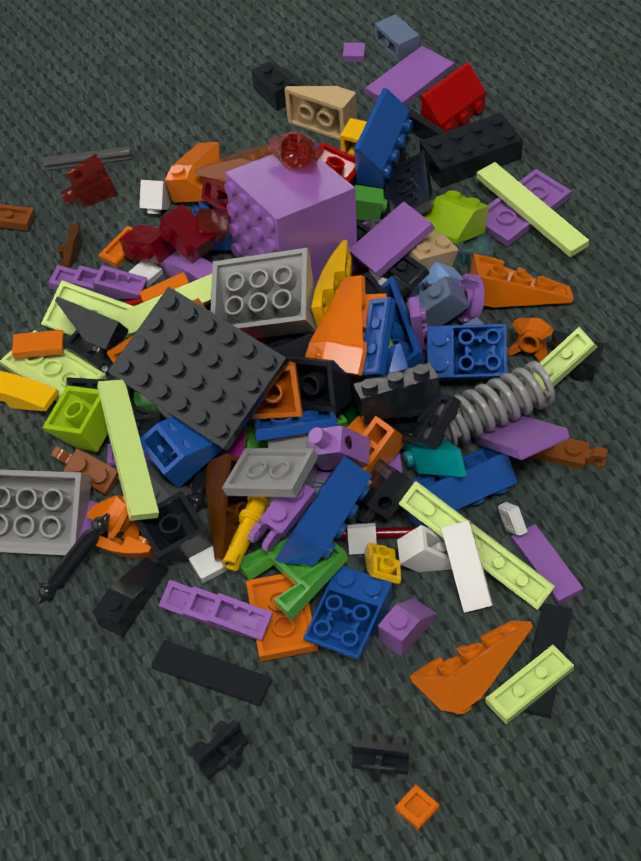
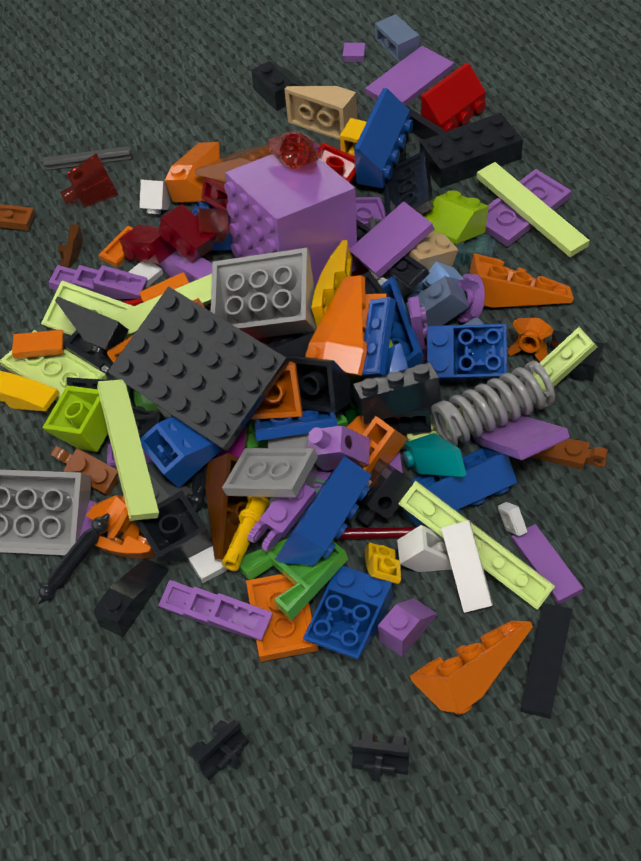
(212, 673): black tile -> none
(359, 536): white tile -> none
(369, 202): bright green brick -> none
(417, 807): orange tile -> none
(434, 422): black wing -> none
(529, 684): yellowish green tile -> none

